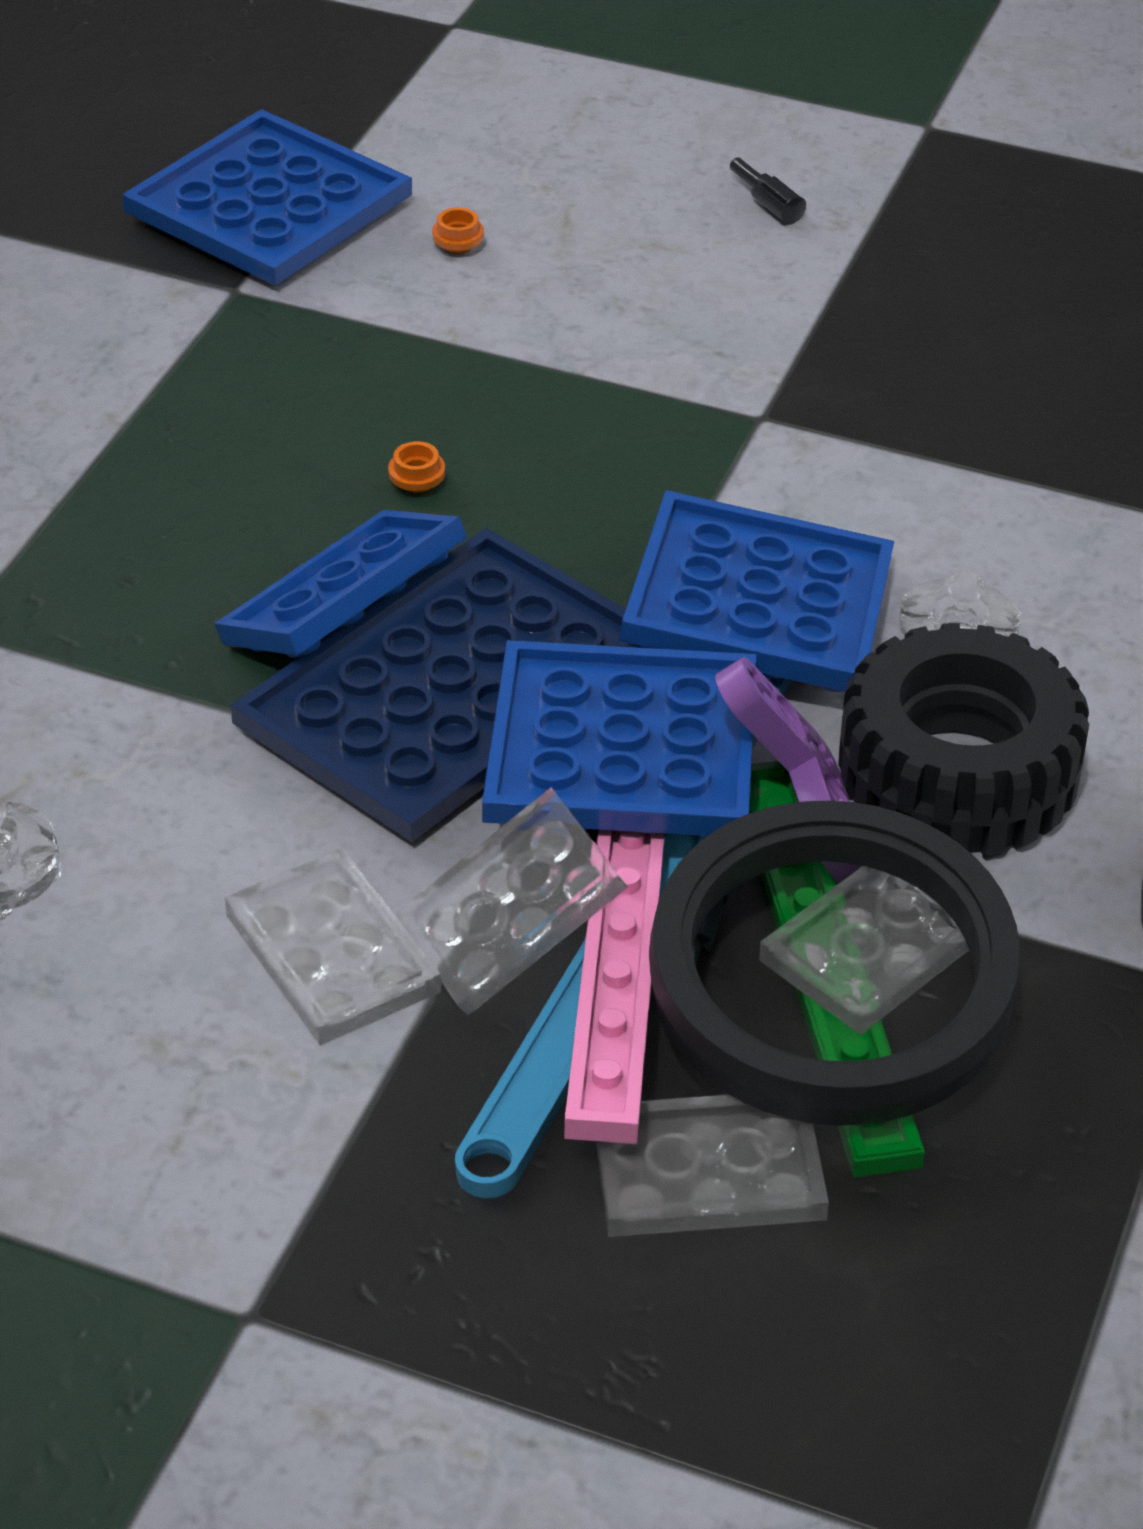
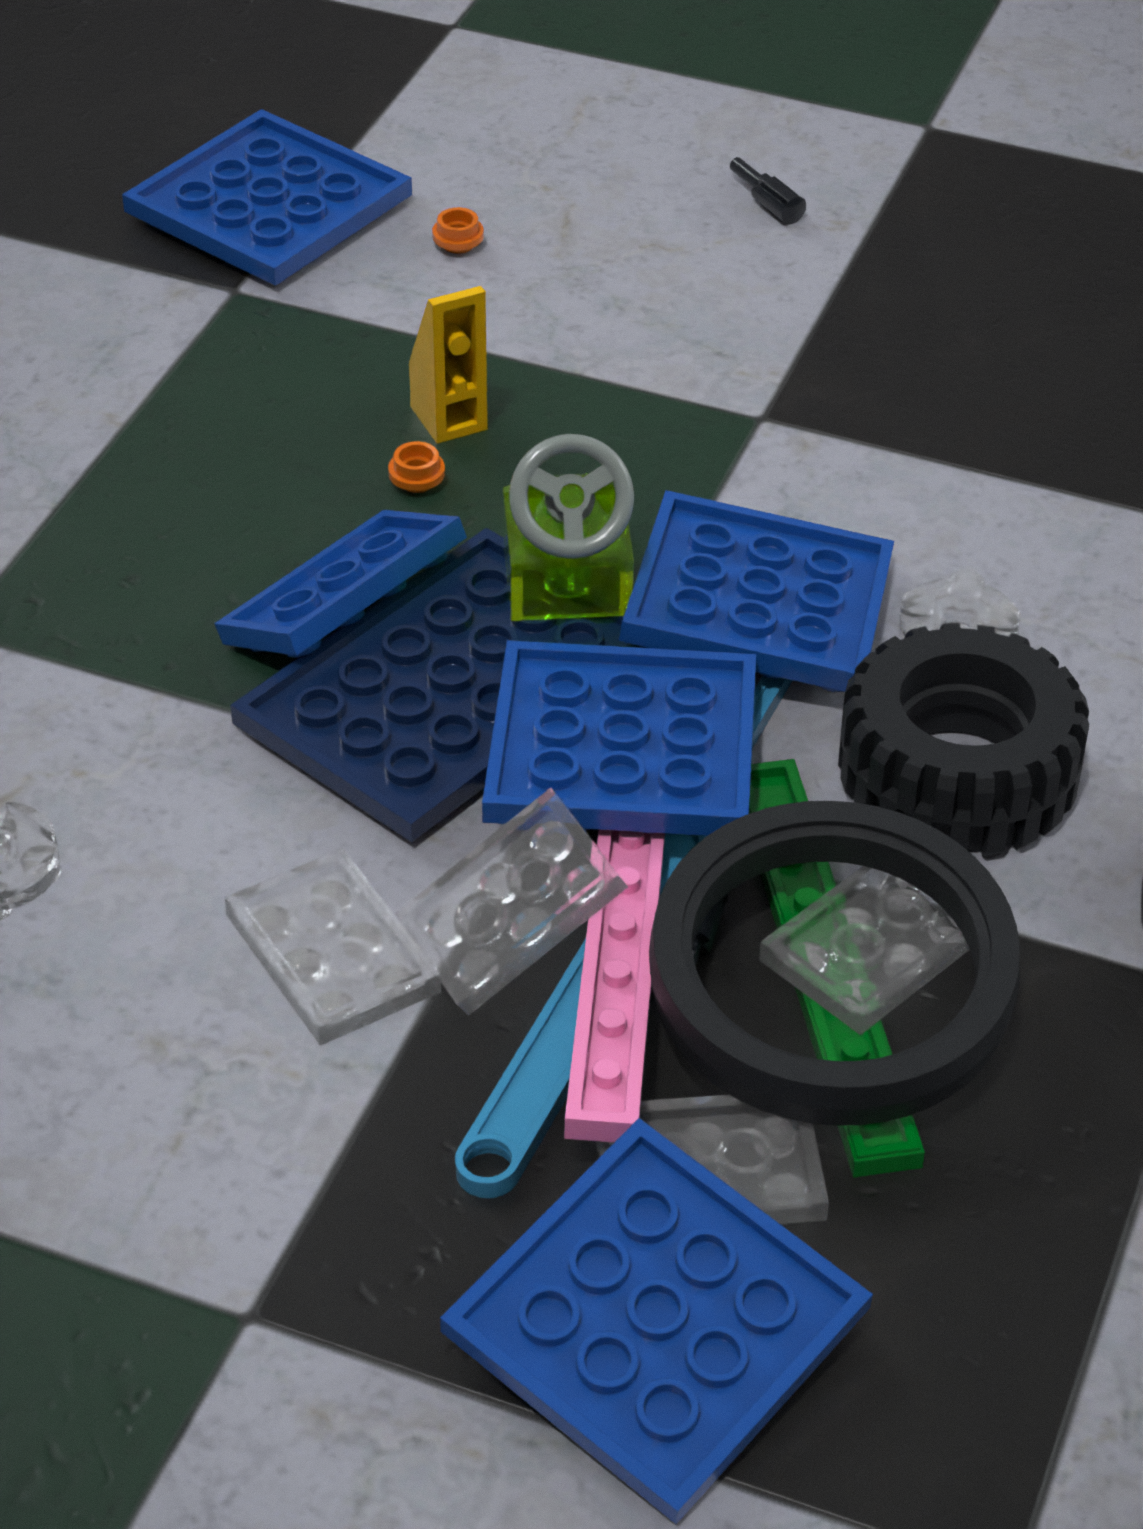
(451, 366): none -> yellow slope
(568, 534): none -> piece
(656, 1318): none -> blue plate
(786, 737): medium lavender beam -> none

